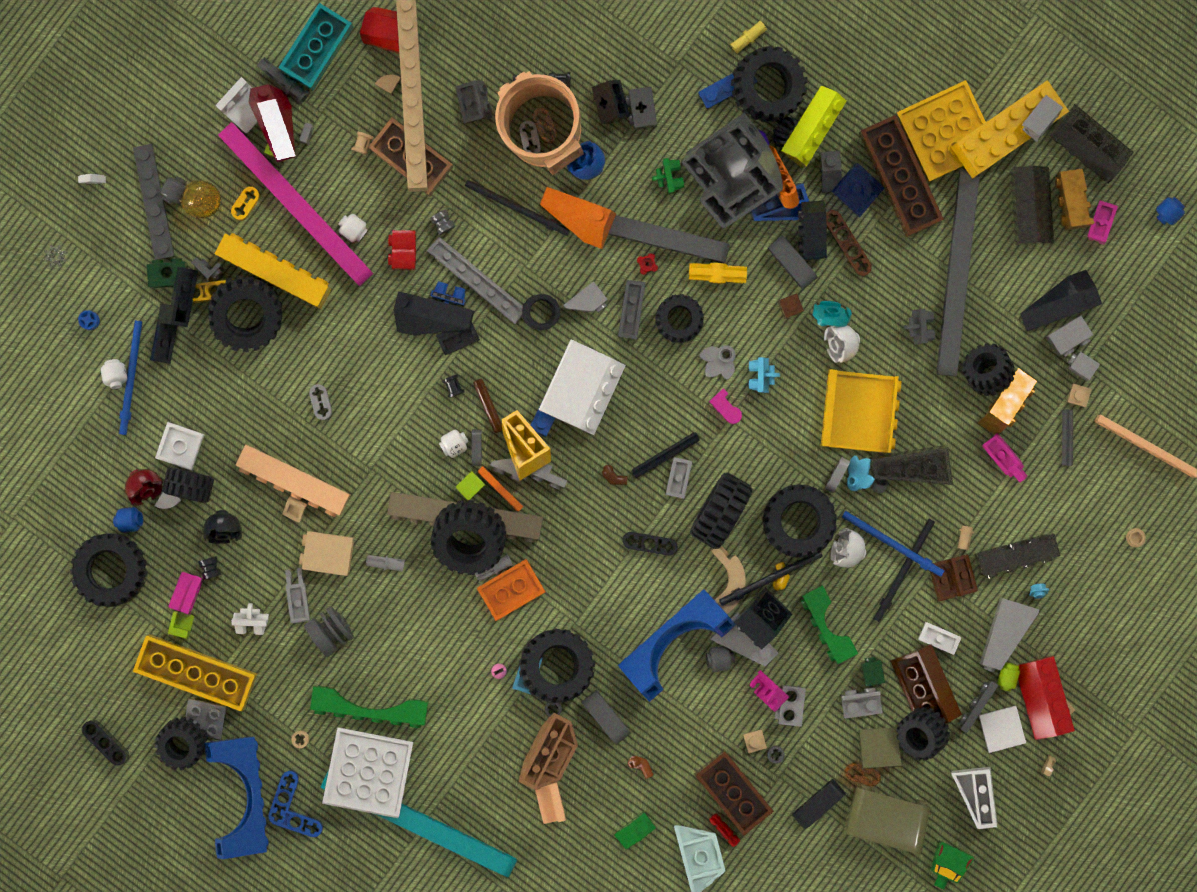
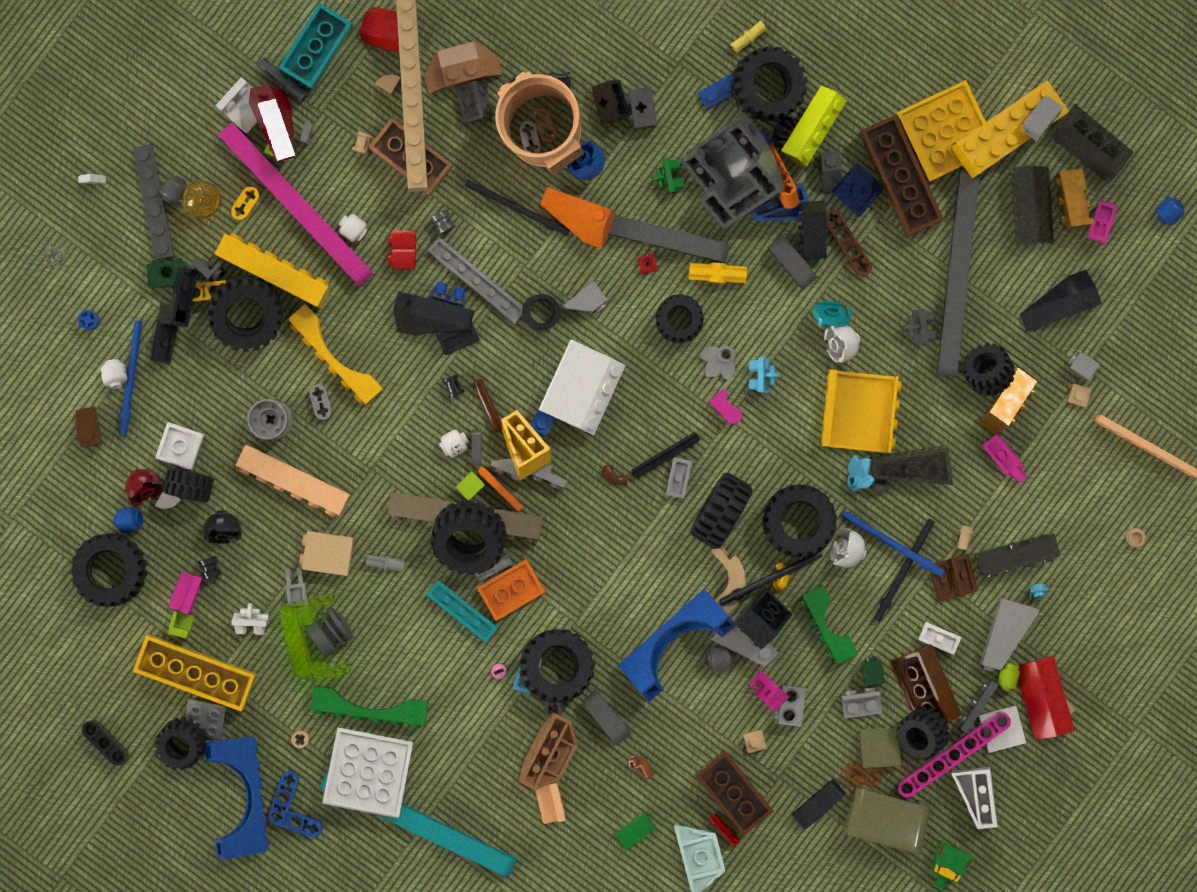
(88, 427): none -> reddish brown slope
(259, 418): none -> light grey wheel
(293, 618): none -> clear neon green windscreen
(294, 509): tan plate -> none
(308, 325): none -> yellow arch
(459, 66): none -> medium nougat wedge
(462, 611): none -> teal plate
(631, 309): dark grey plate -> none
(645, 536): black beam -> none
(780, 758): dark grey bush -> none
(790, 306): reddish brown brick -> none
(837, 474): light grey beam -> none
(959, 745): none -> dark pink beam
(1047, 768): tan tile -> none
(1067, 437): dark grey axle -> none
(1069, 336): light grey brick -> none

